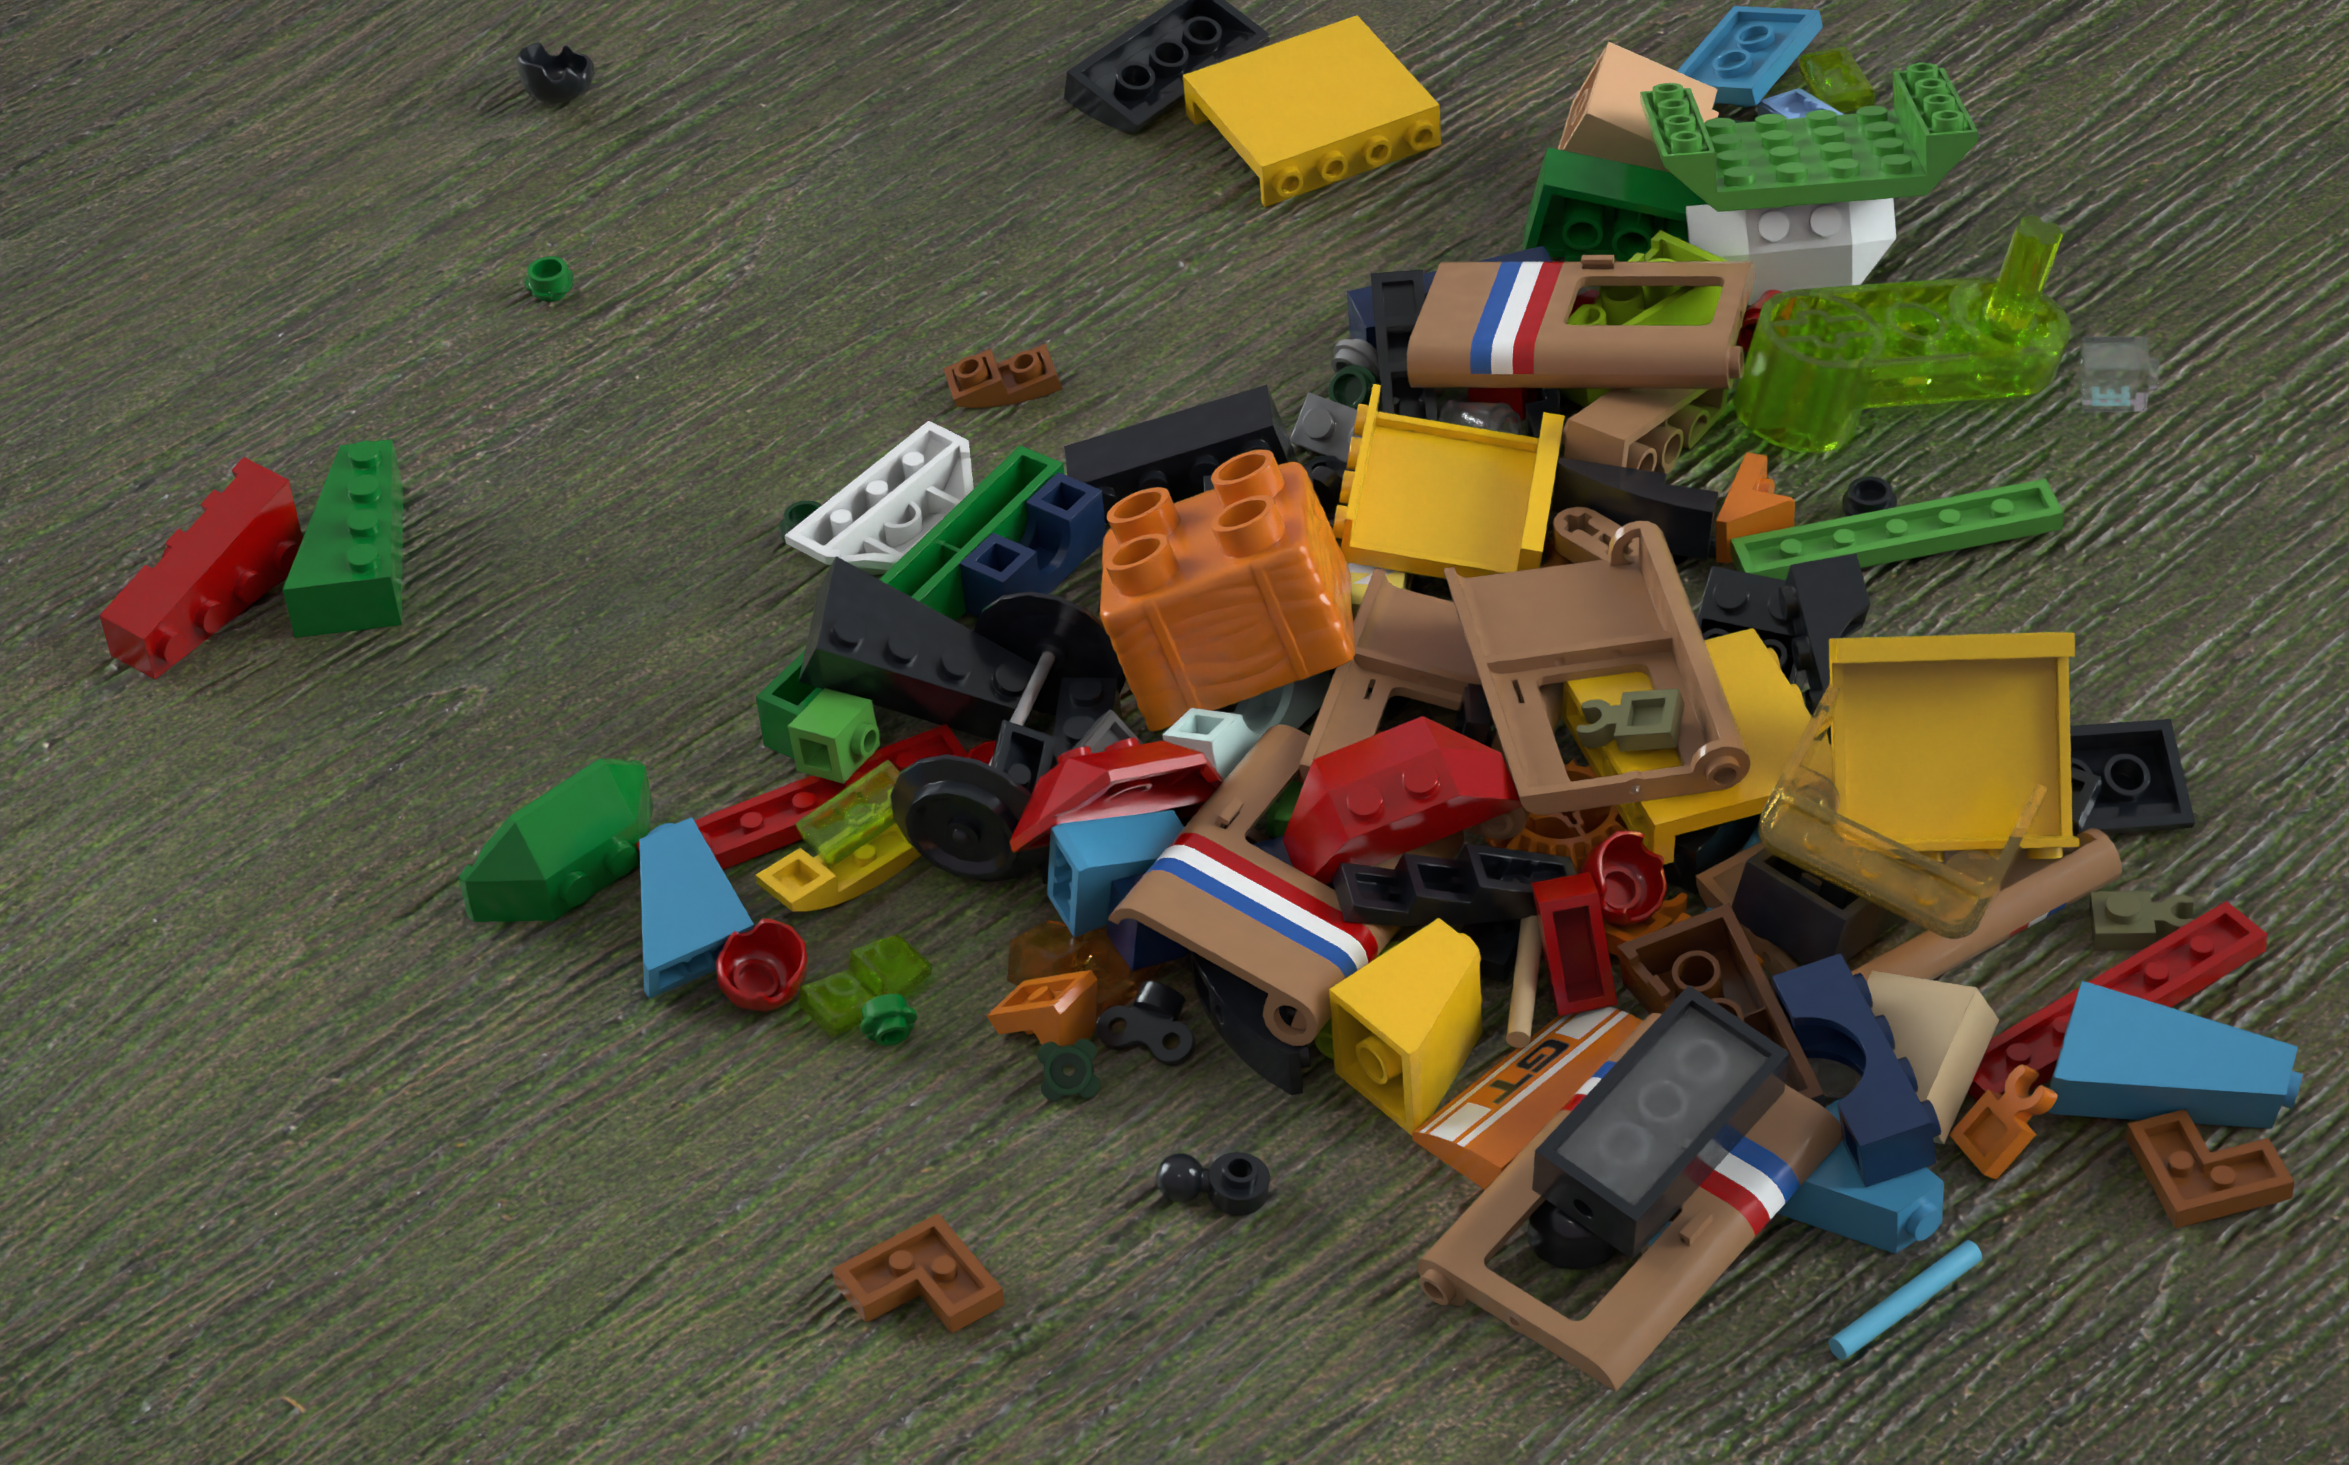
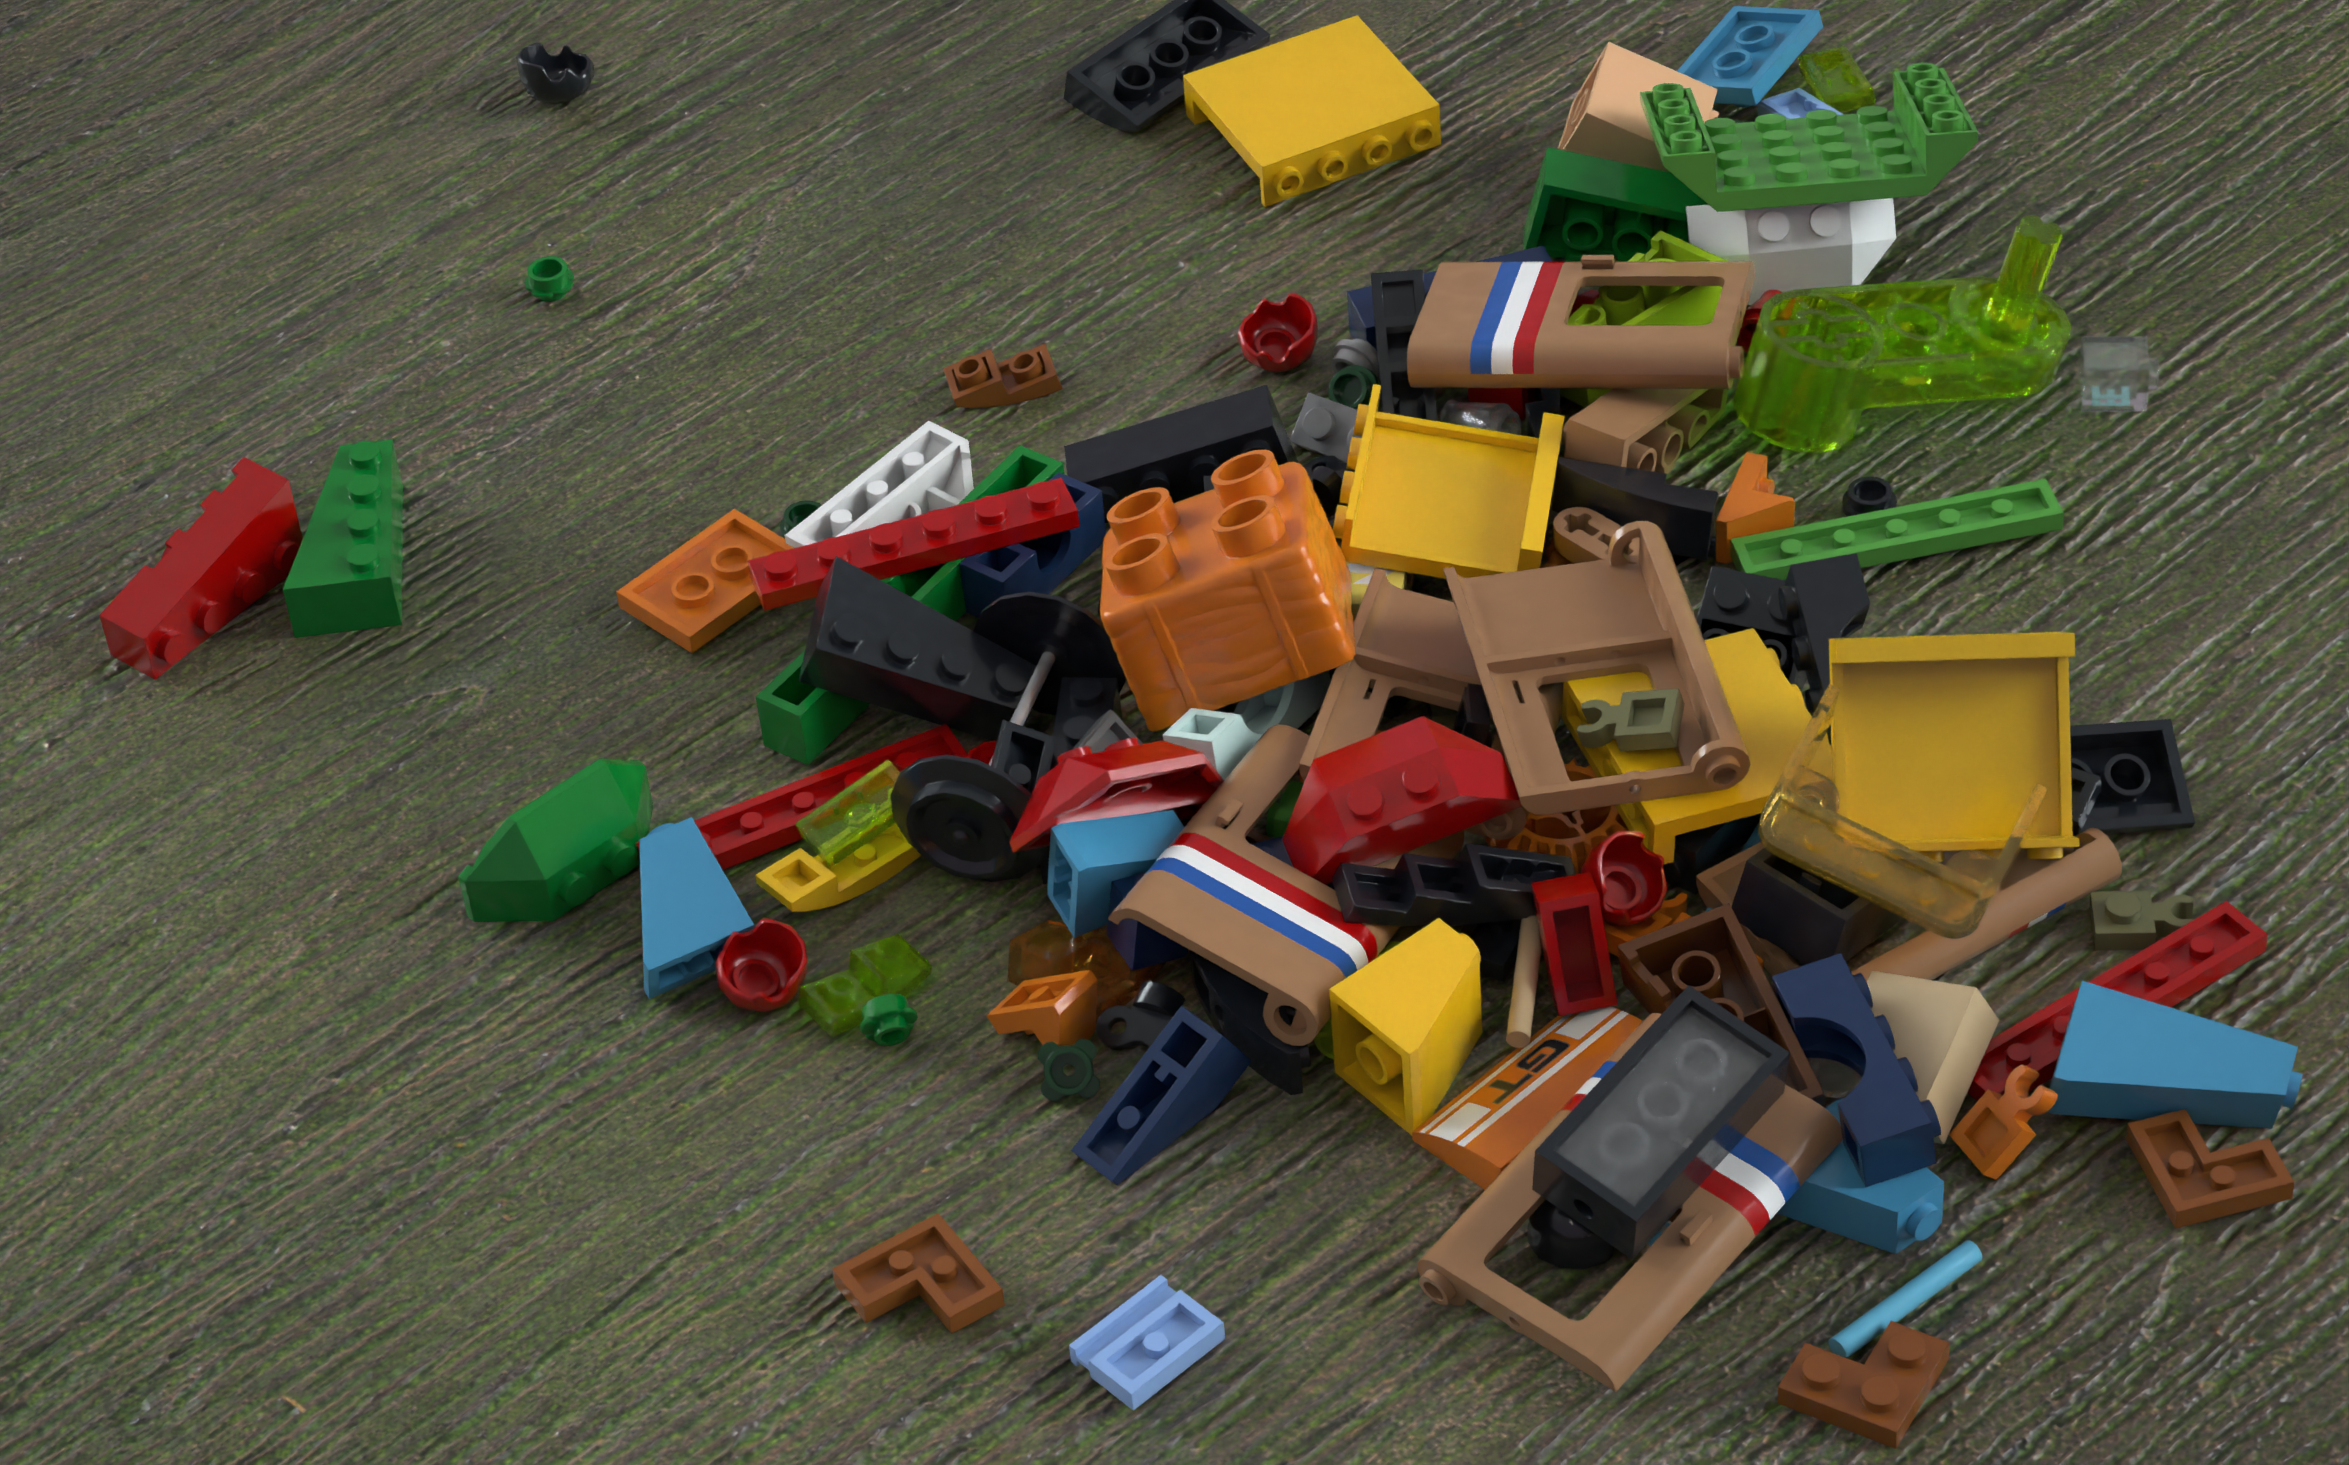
(703, 582): none -> orange plate
(834, 735): bright green brick -> none
(918, 541): none -> red plate
(1147, 1342): none -> light blue plate
(1162, 1097): none -> dark blue slope
(1233, 1183): black plate -> none
(1279, 334): none -> red hair
(1868, 1398): none -> dark orange plate

